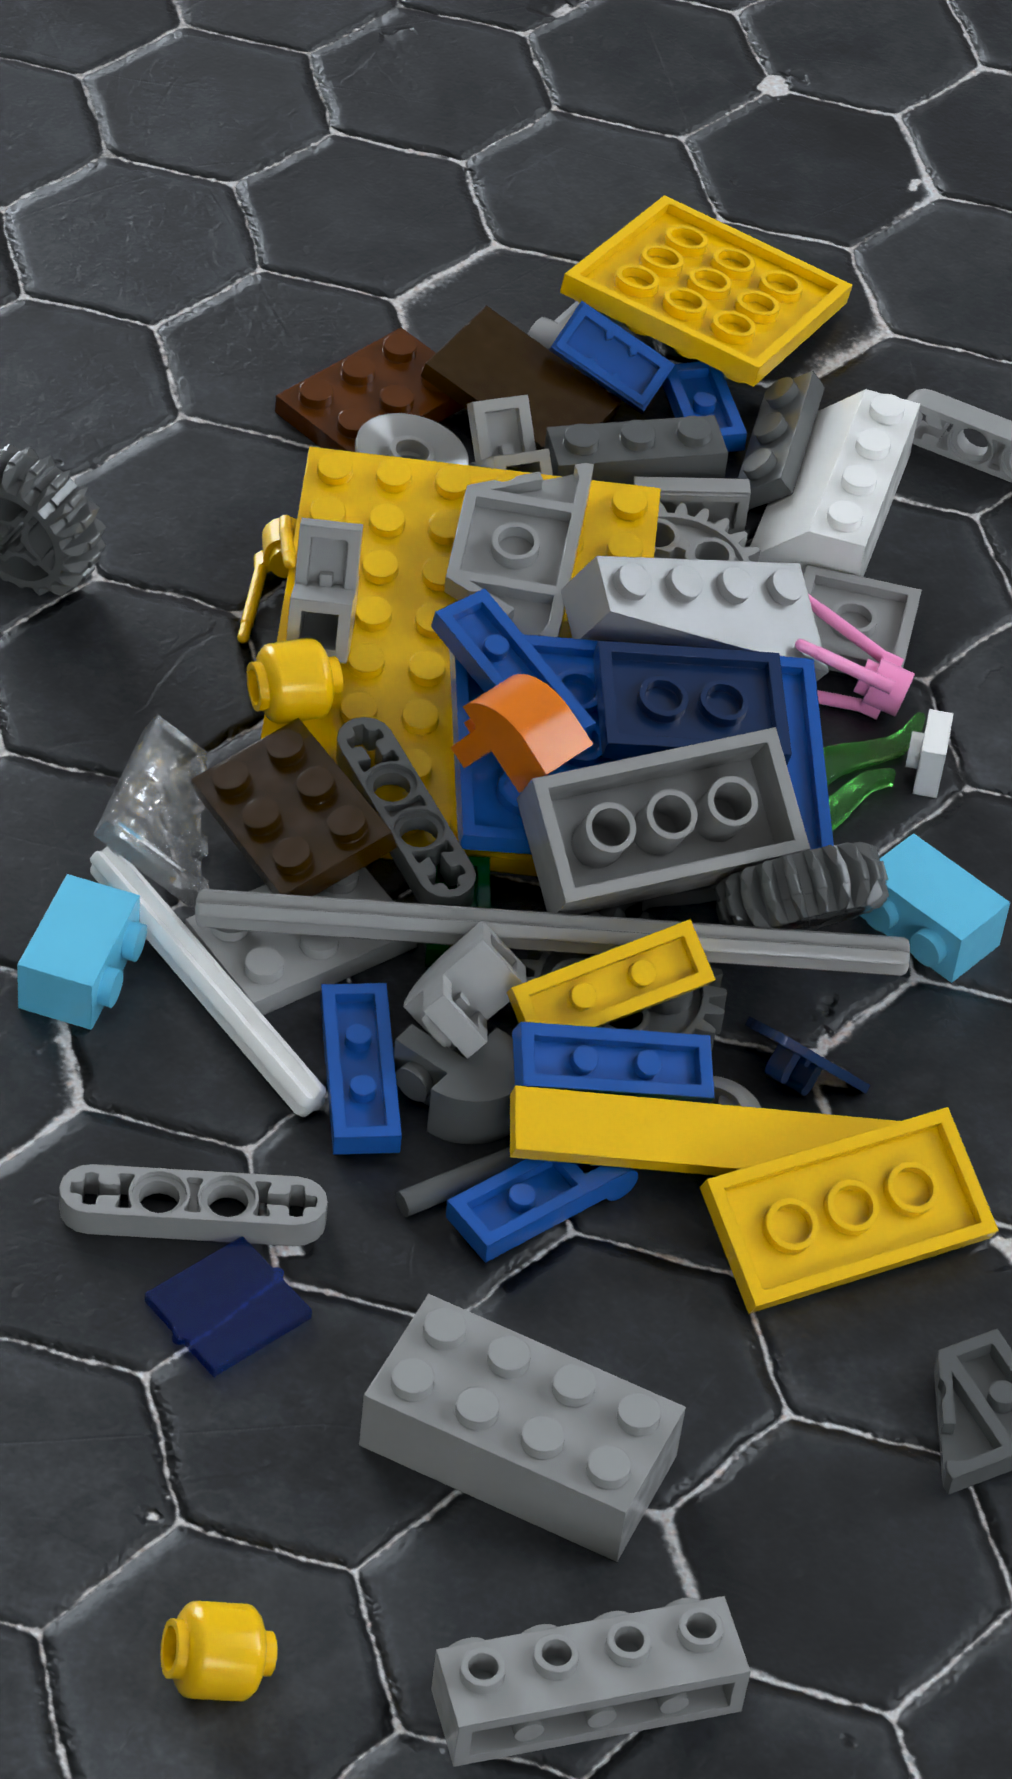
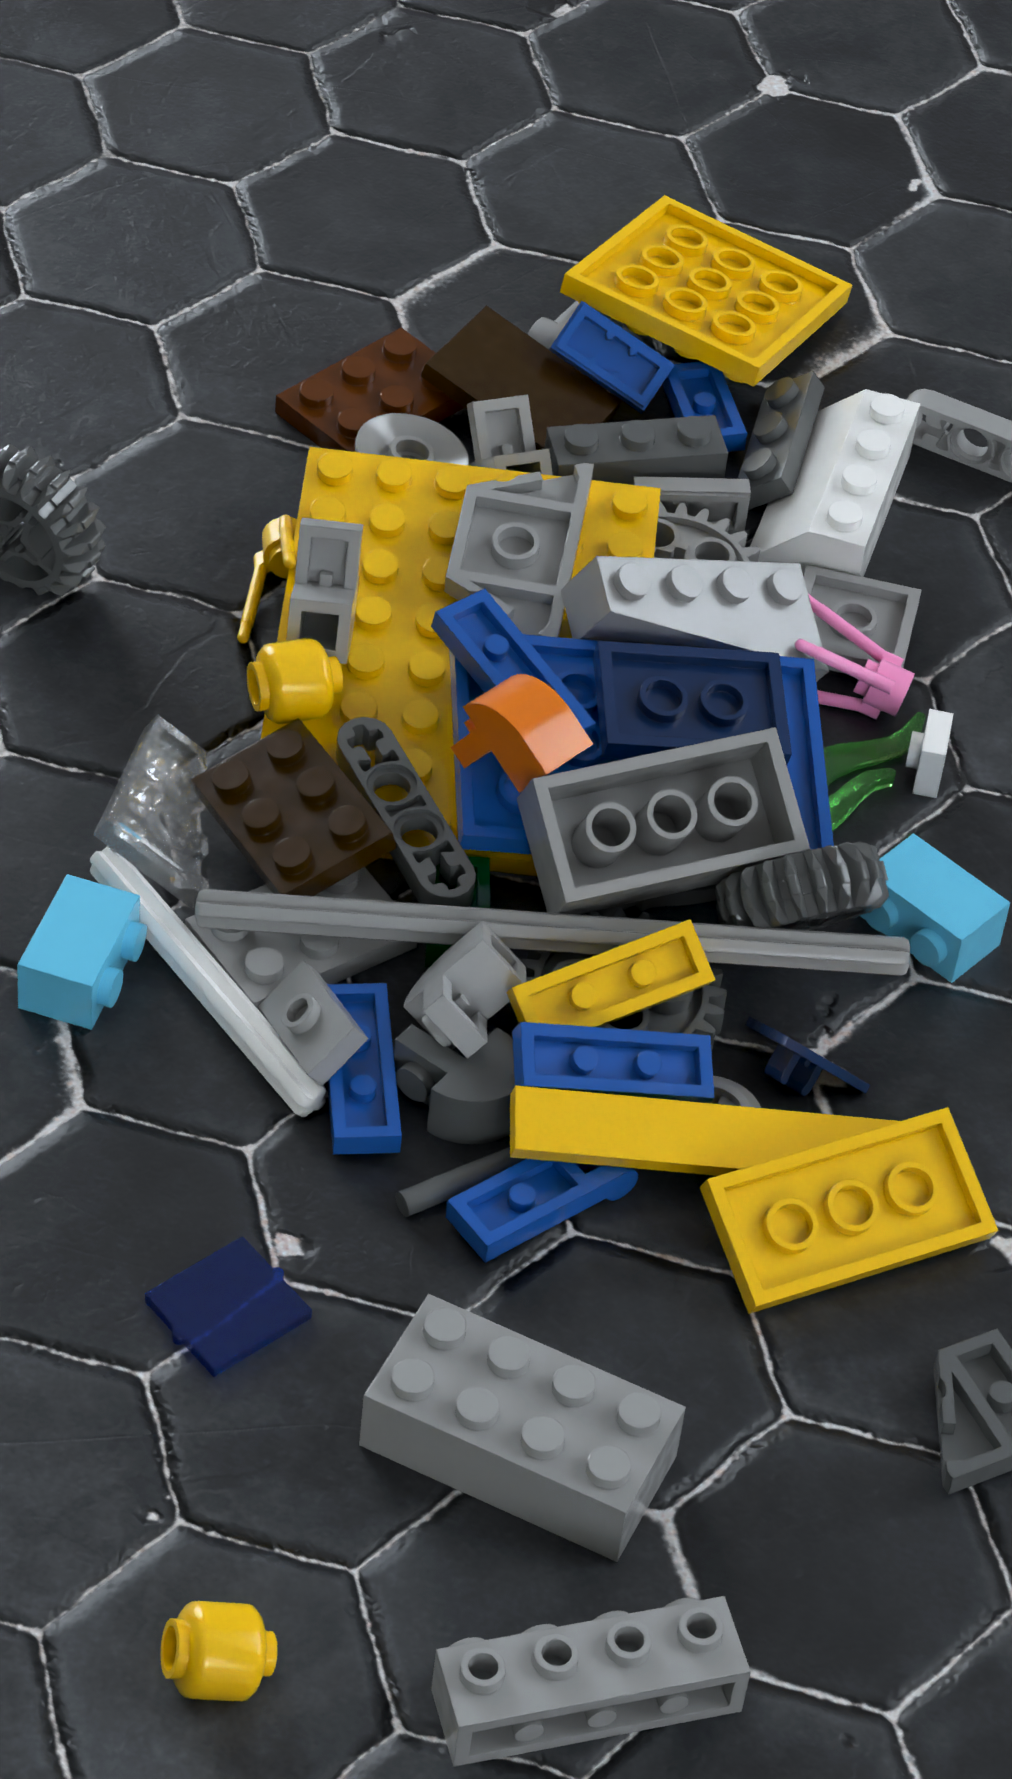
(192, 1215): light grey beam -> none
(312, 1023): none -> light grey plate

